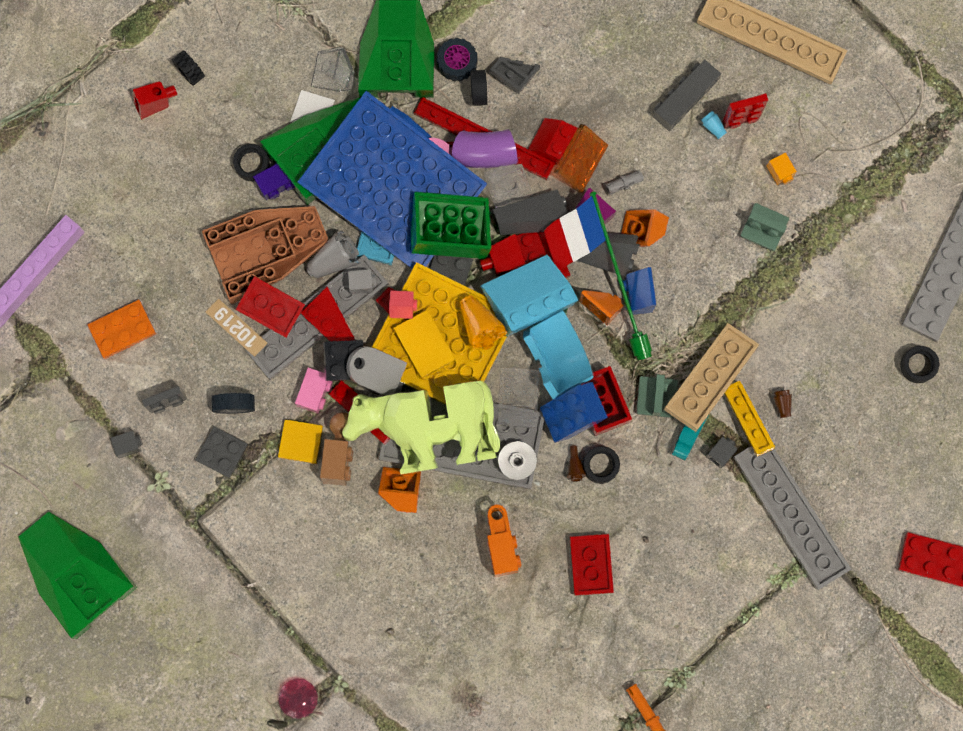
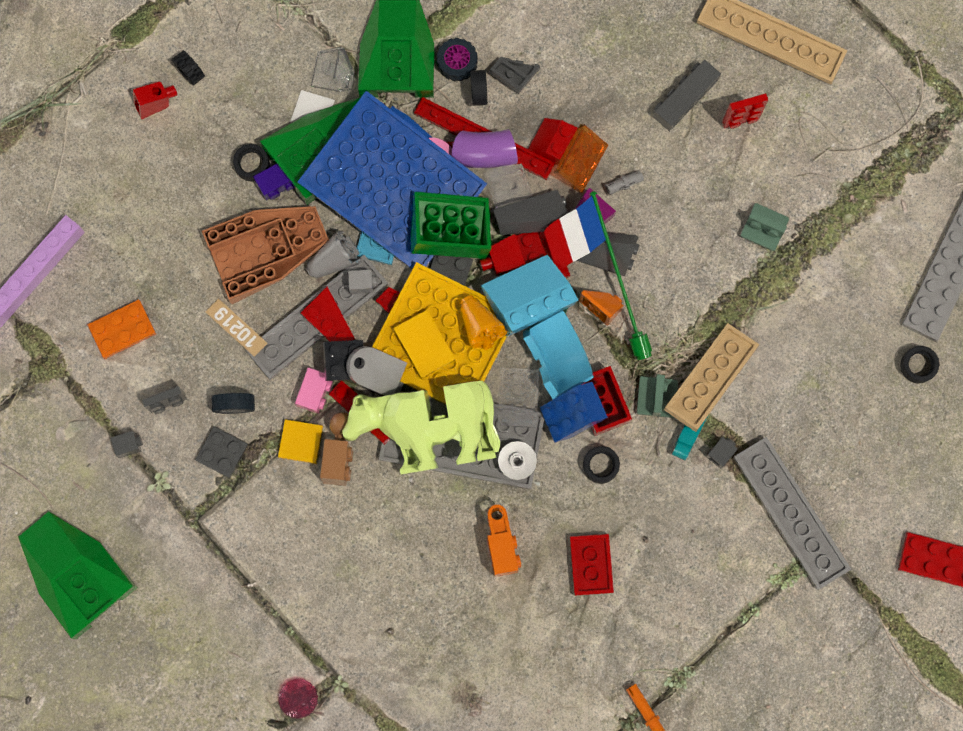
(270, 306): red plate -> none
(400, 489): orange slope -> none
(402, 304): coral brick -> none
(575, 468): reddish brown cone -> none
(640, 291): blue slope -> none
(646, 224): orange slope -> none
(713, 124): medium azure cone -> none
(749, 419): yellow plate -> none
(781, 169): light orange brick -> none
(783, 401): reddish brown cone -> none

